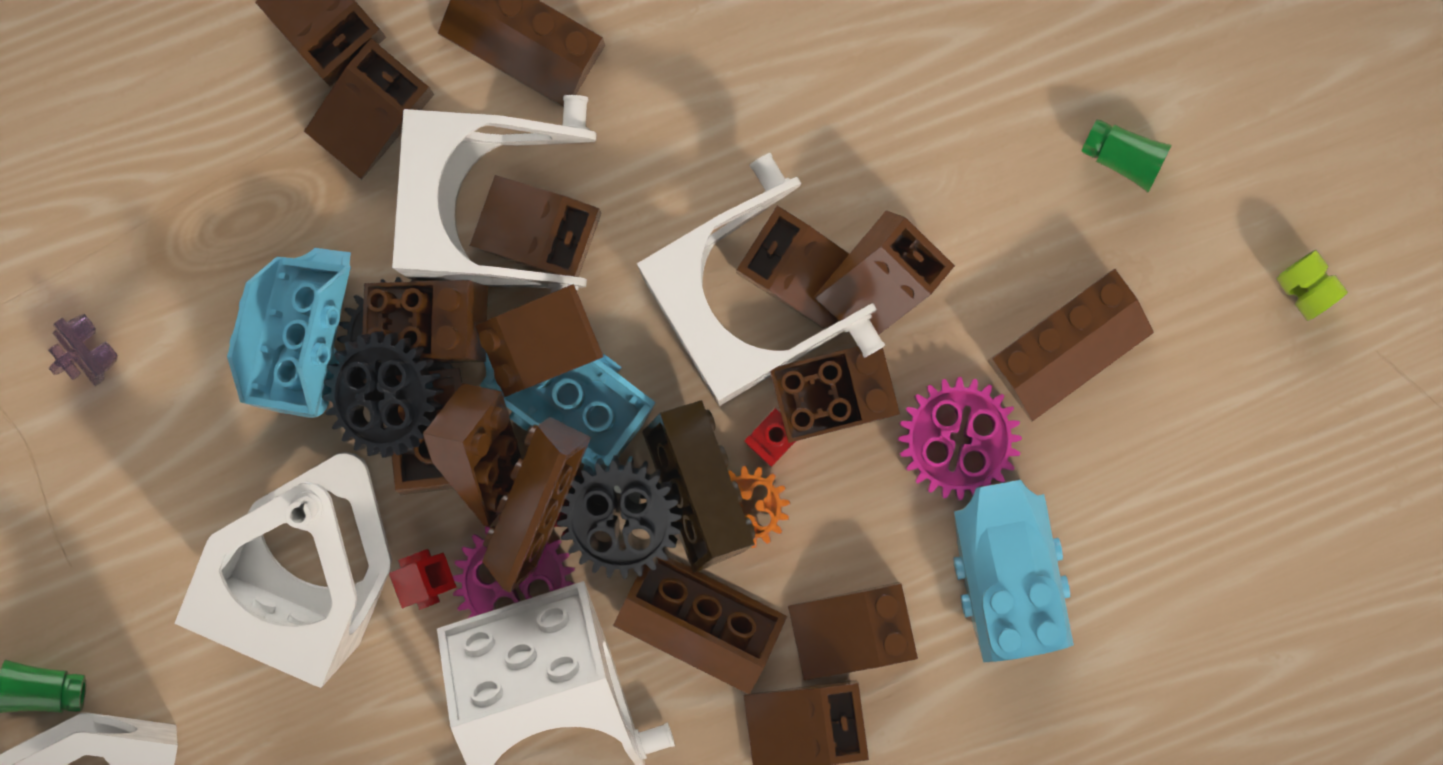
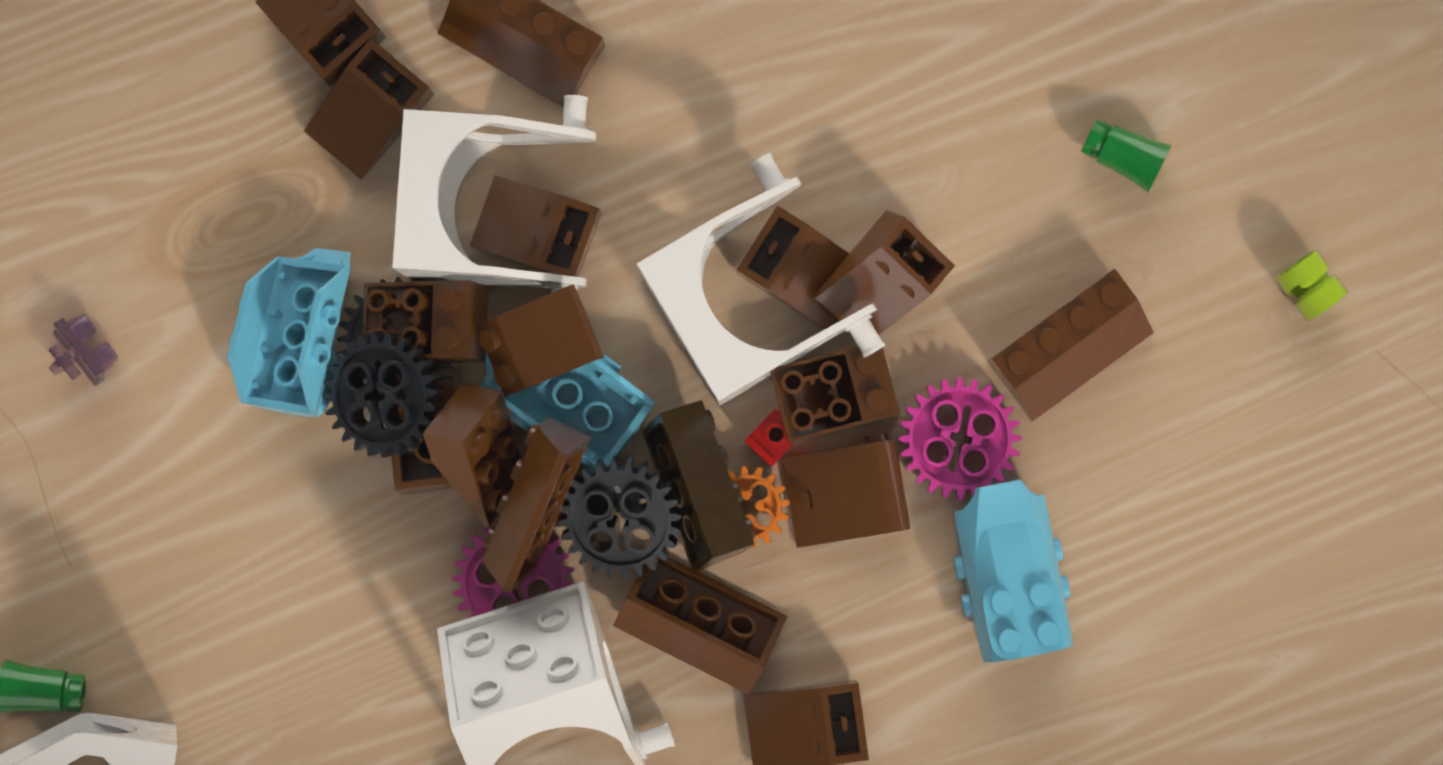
(264, 611): white piece -> none
(422, 579): red brick -> none
(851, 491): none -> reddish brown door
(853, 631): reddish brown slope -> none

